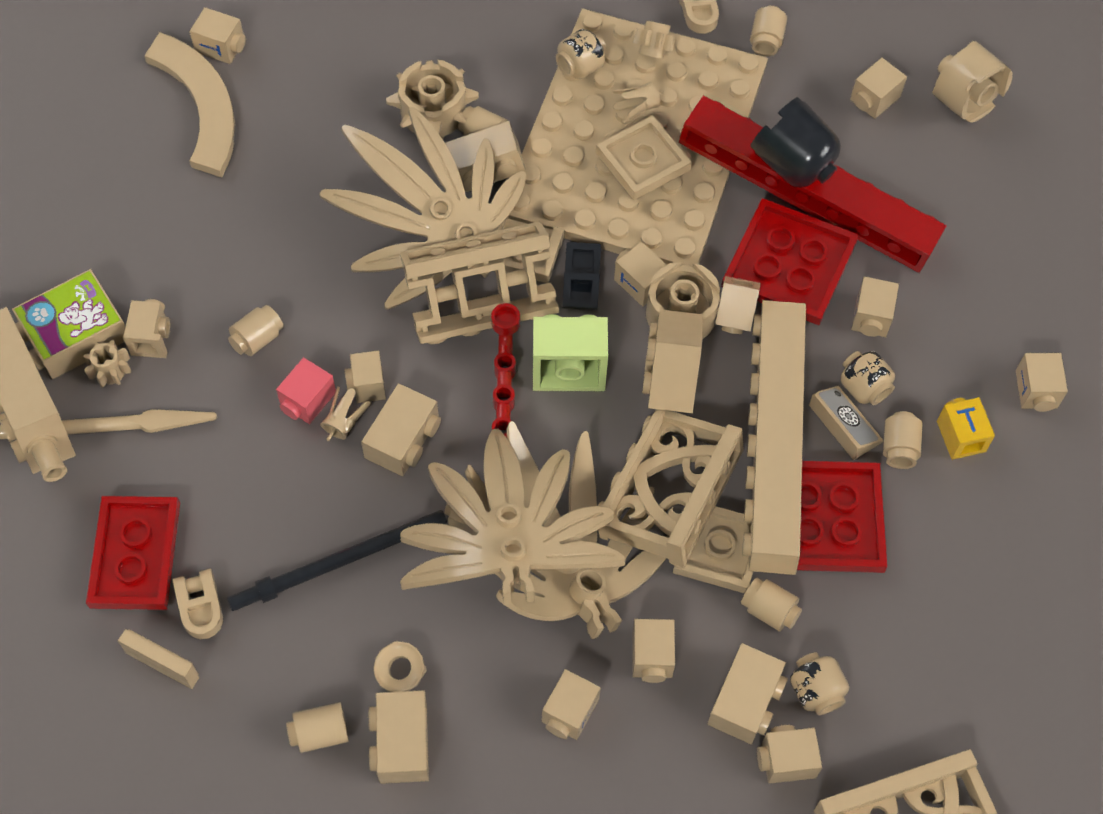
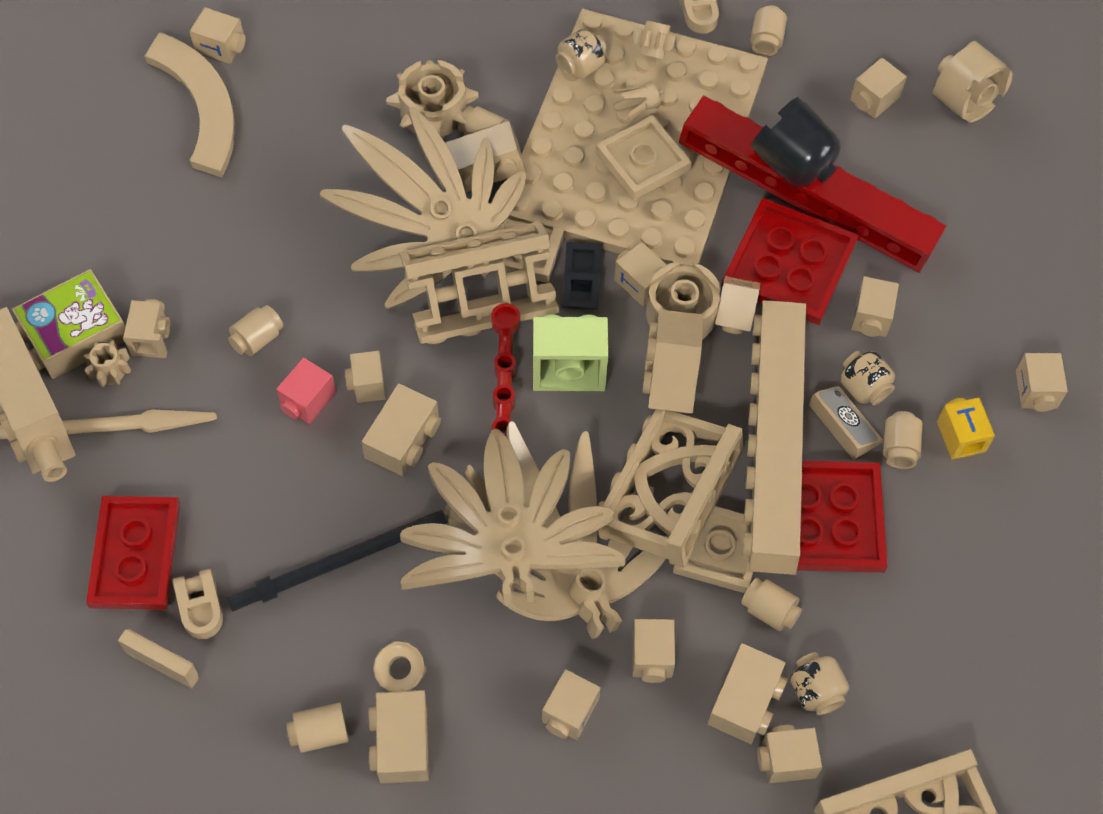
(335, 422): tan piece -> none

